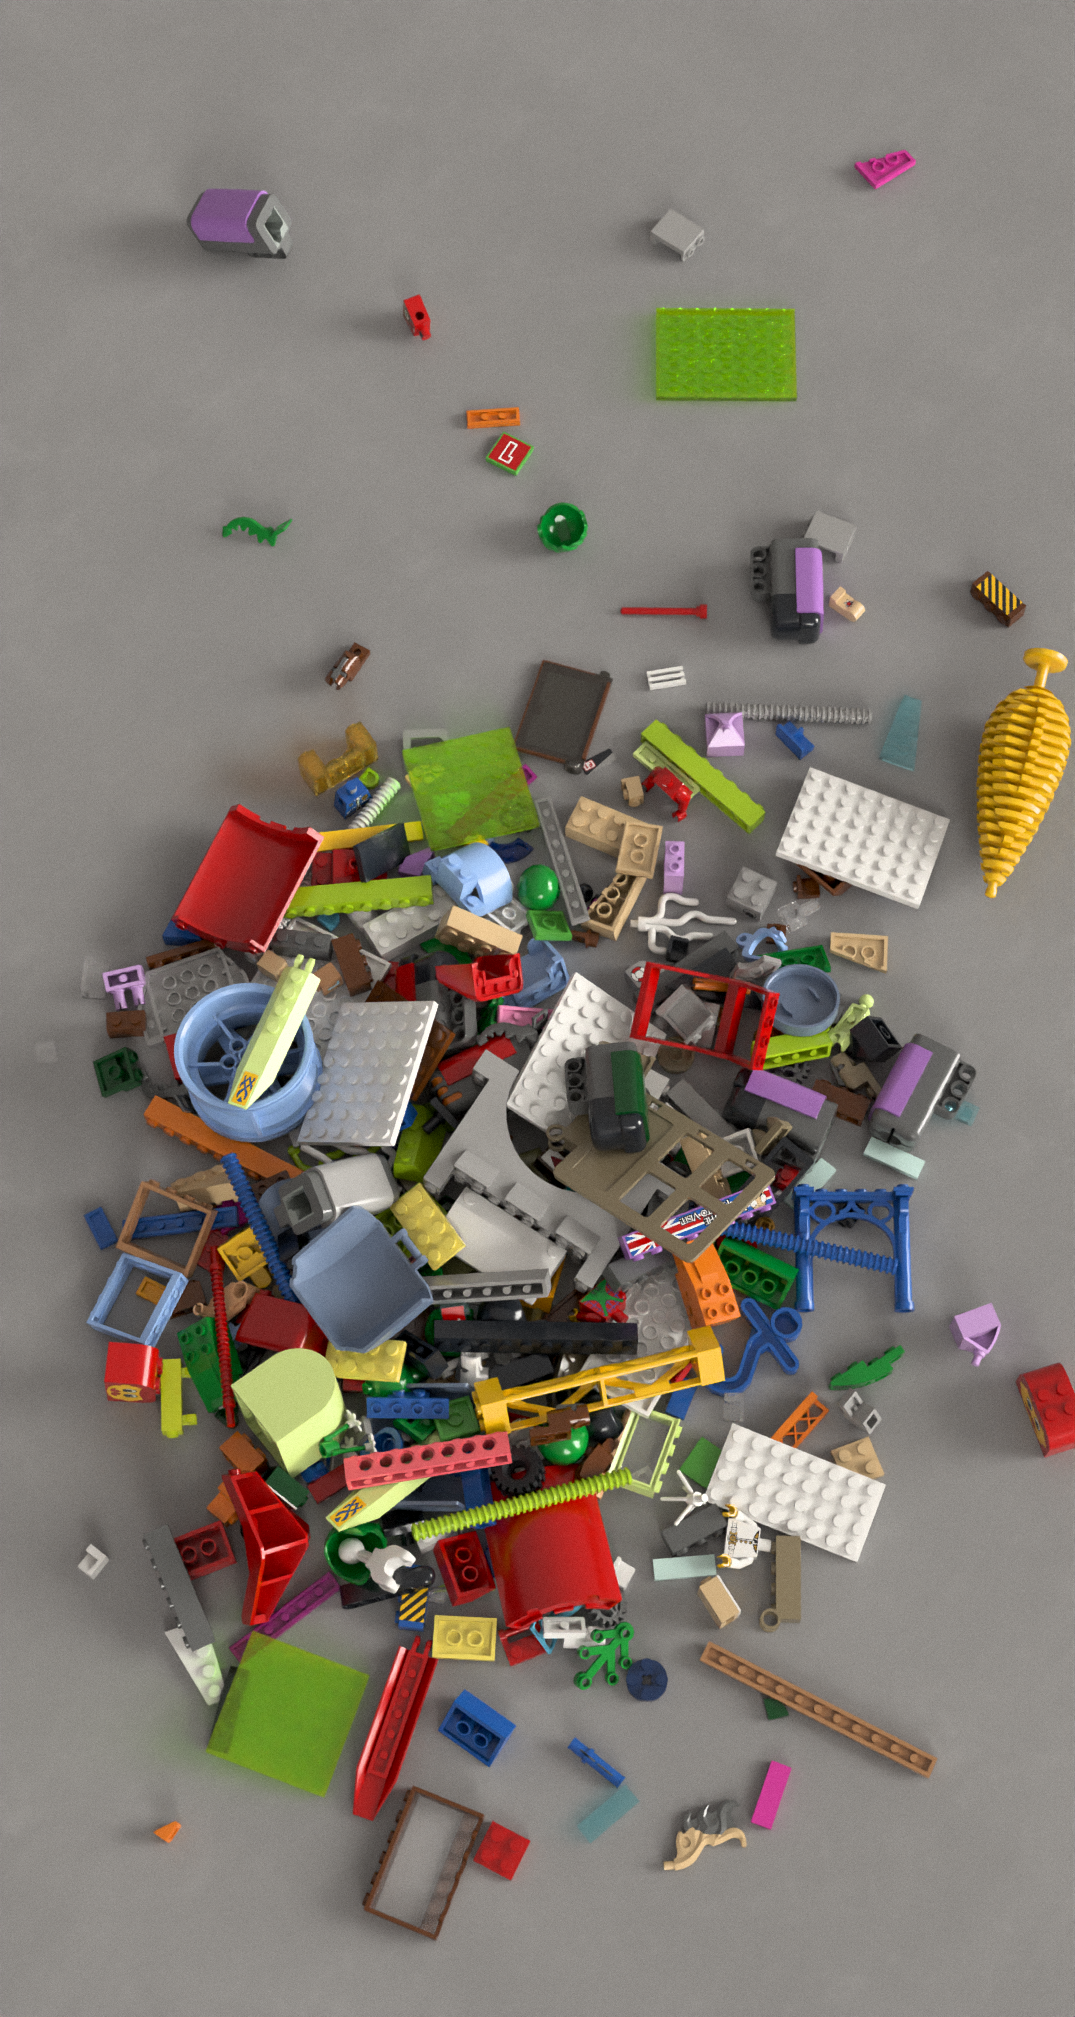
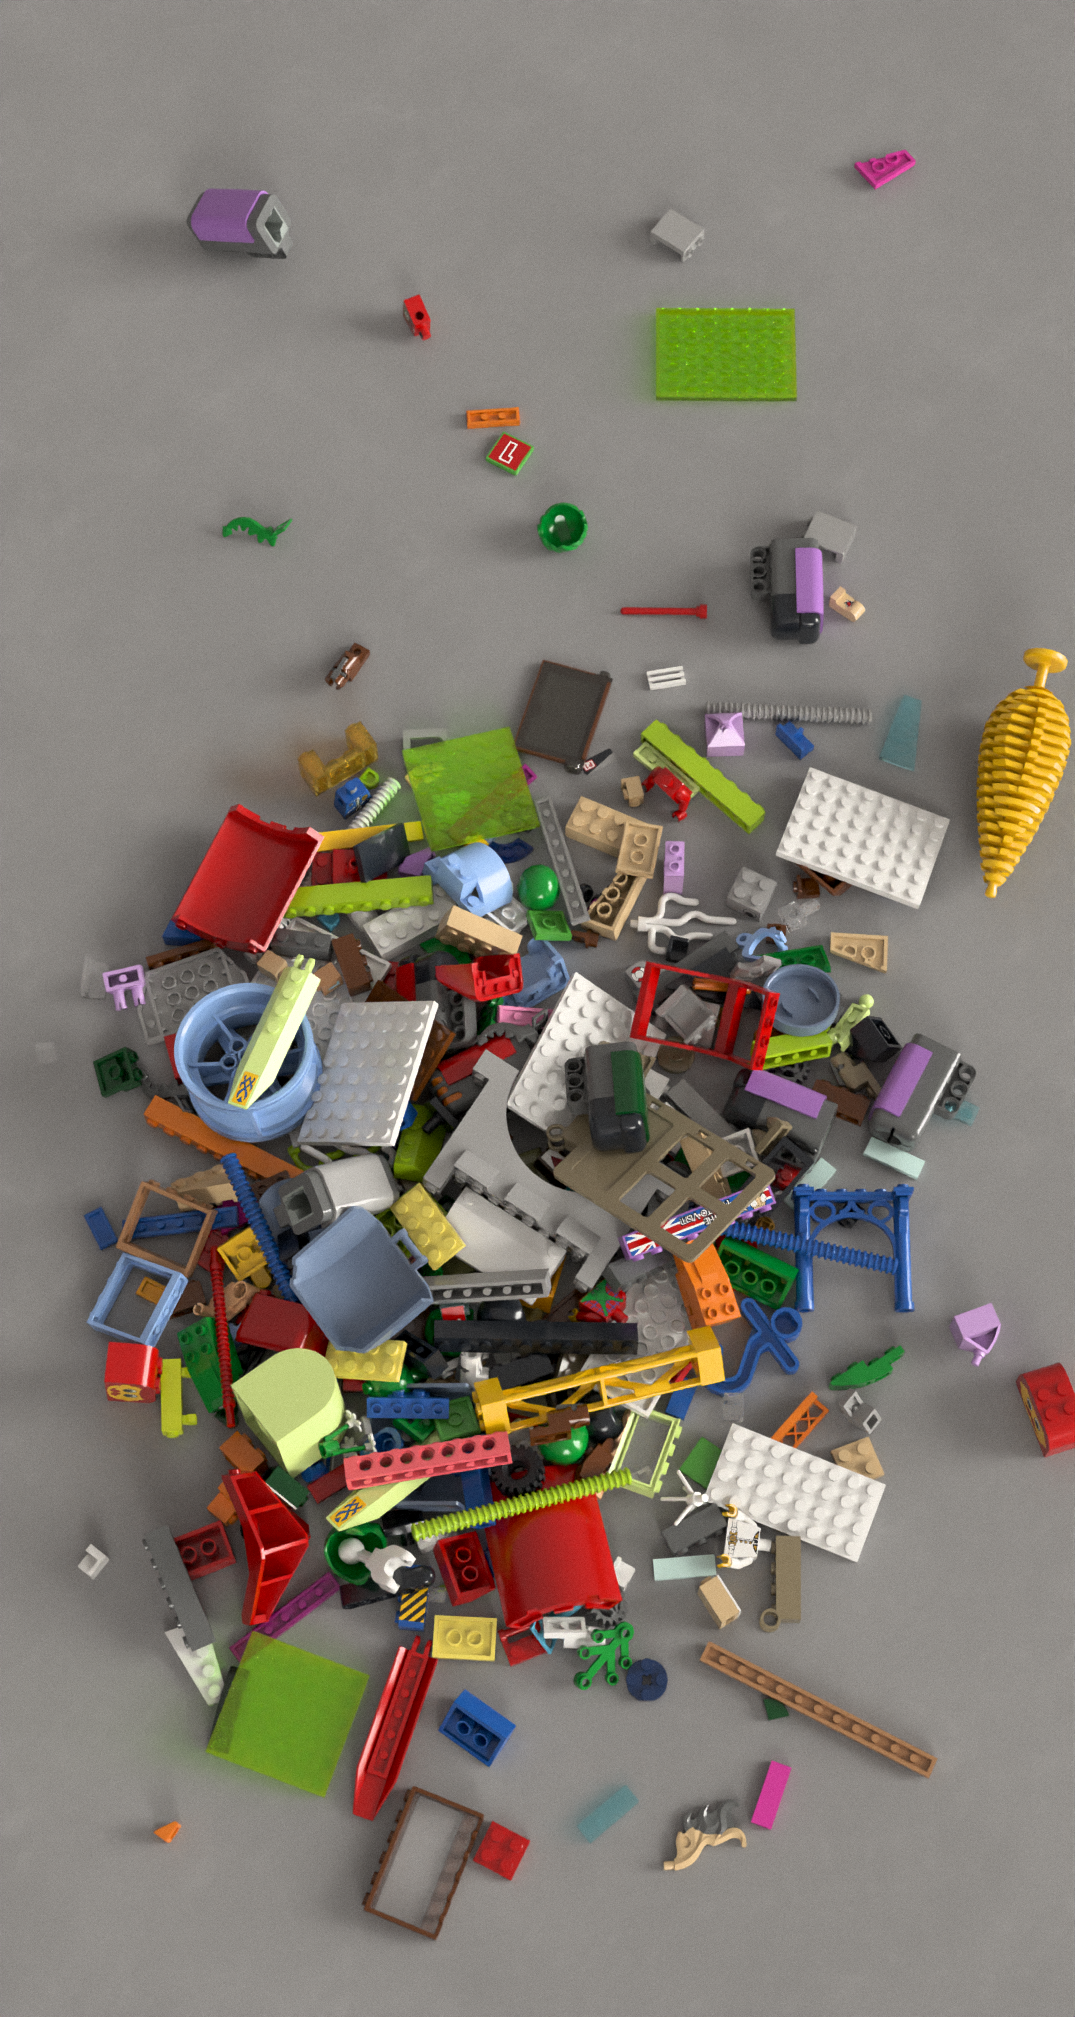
(126, 1023): reddish brown brick -> none
(576, 1745): blue pin -> none
(997, 599): brick -> none

